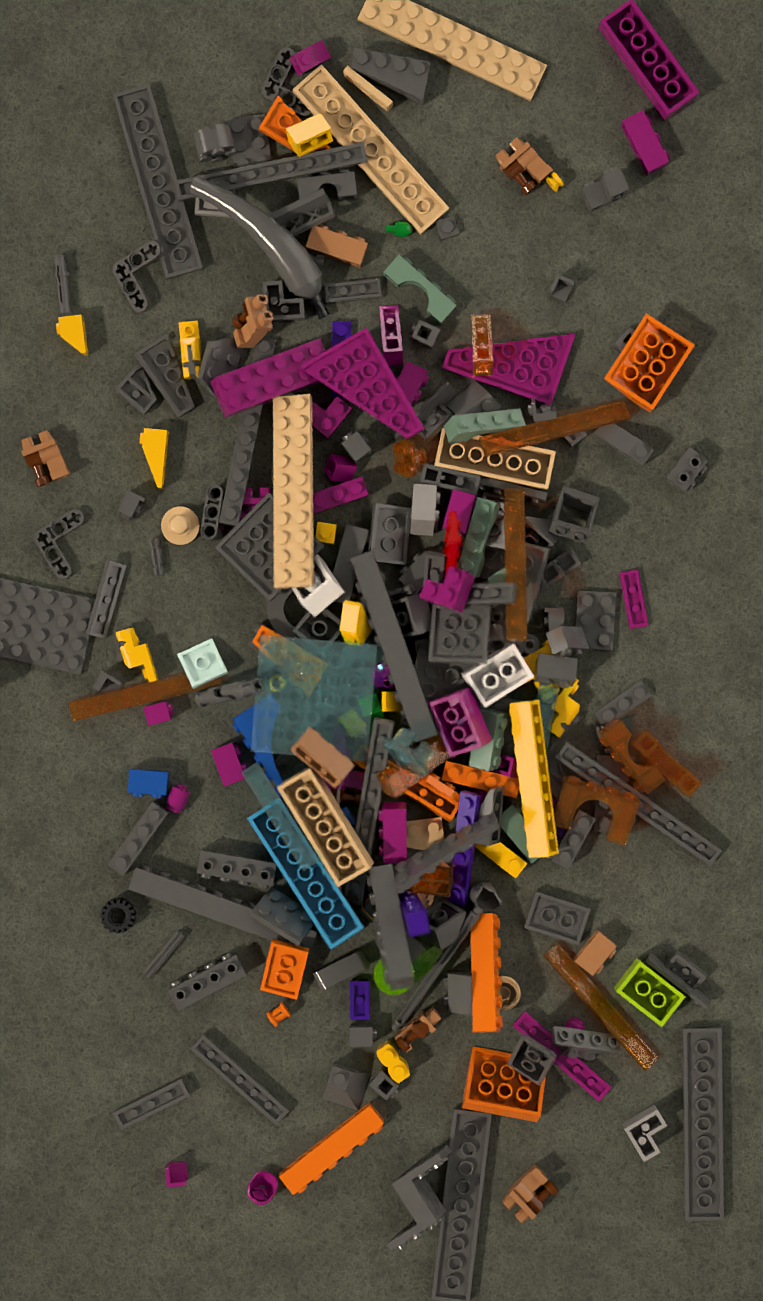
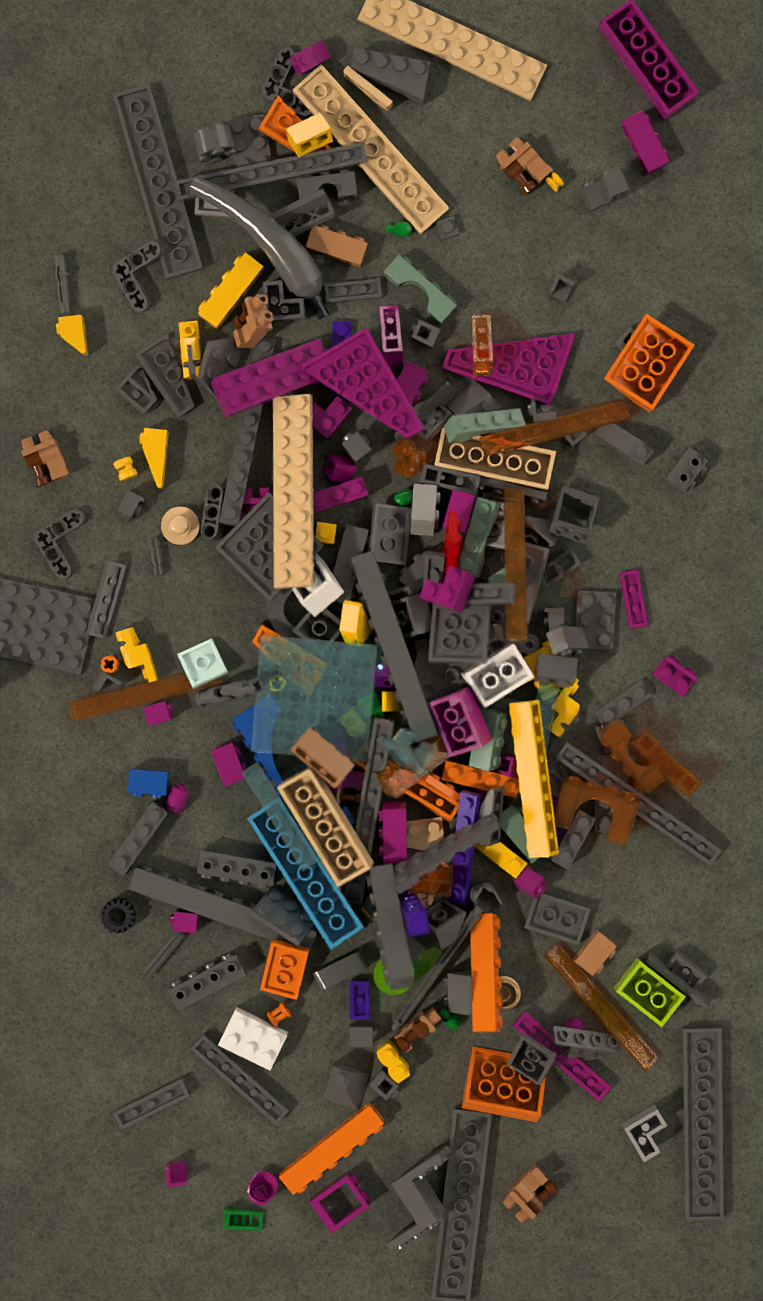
(104, 663): none -> orange bush
(125, 468): none -> yellow wheel
(184, 921): none -> magenta brick
(231, 290): none -> yellow brick
(243, 1212): none -> green slope
(253, 1038): none -> white brick
(323, 1212): none -> magenta window
(403, 497): none -> green cylinder
(450, 1019): none -> green cylinder
(530, 883): none -> magenta brick
(674, 675): none -> magenta bracket

